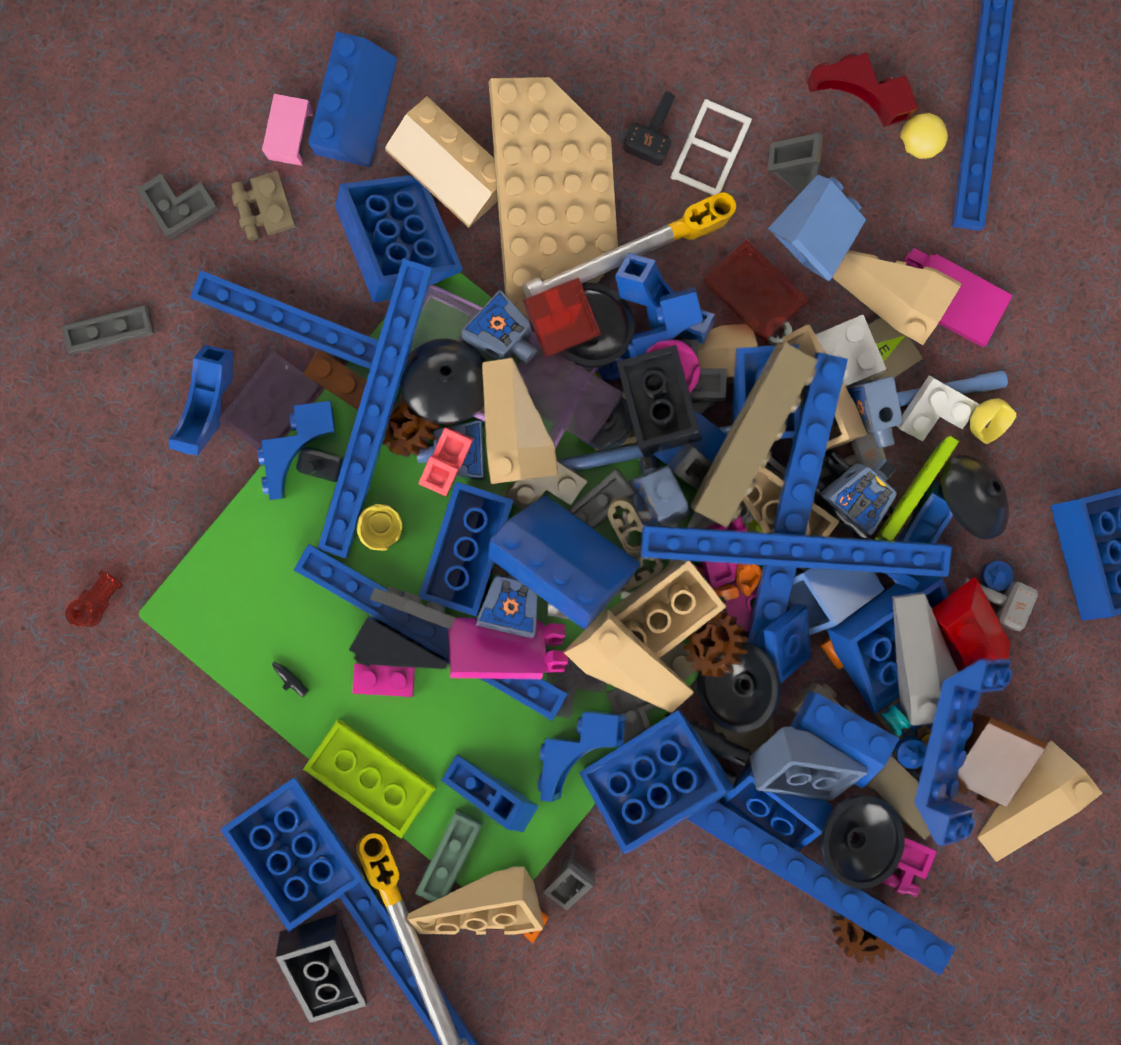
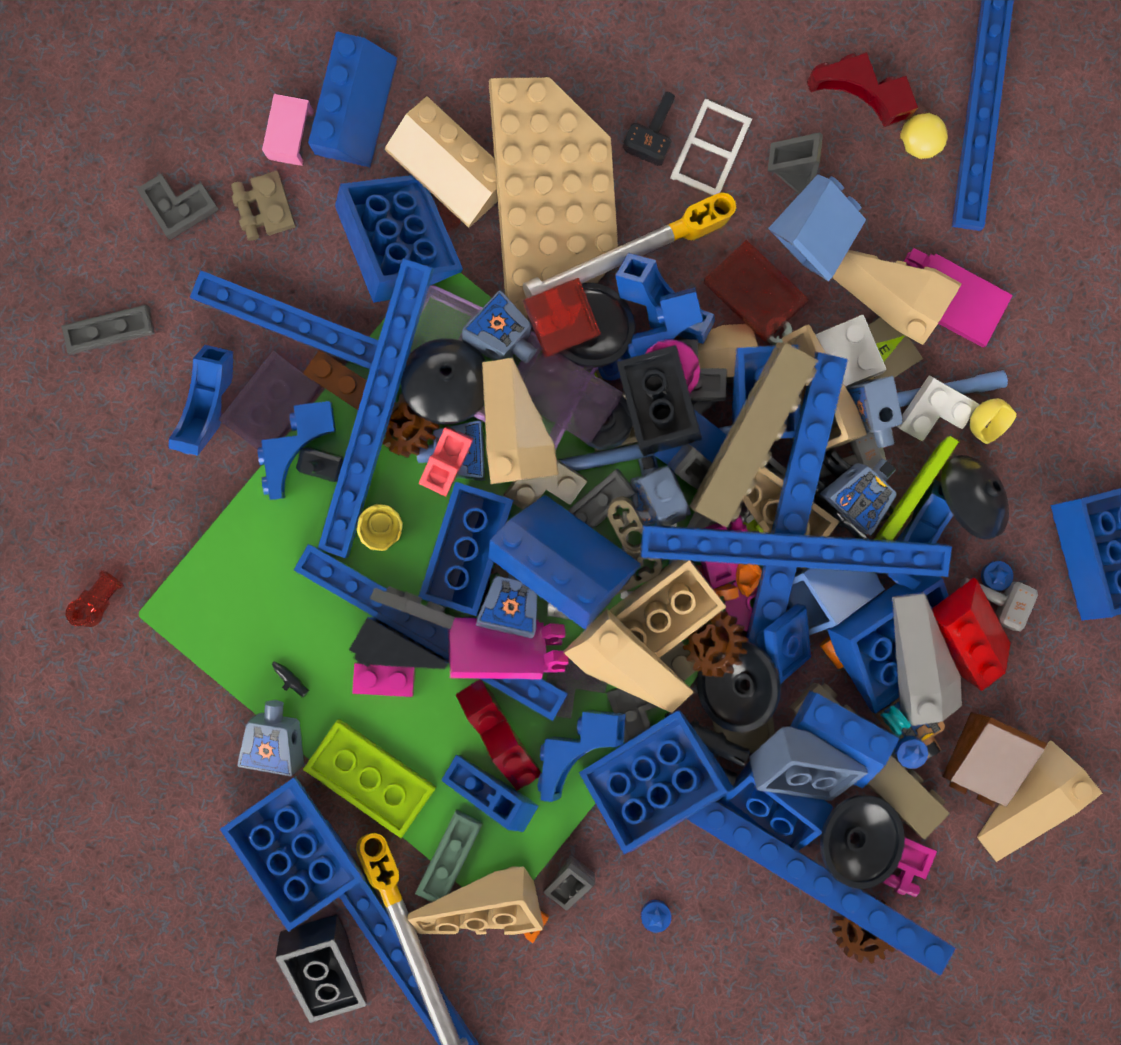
(272, 742): none -> sand blue torso
(498, 735): none -> dark red arch
(655, 916): none -> blue tile
(945, 752): blue slope -> none

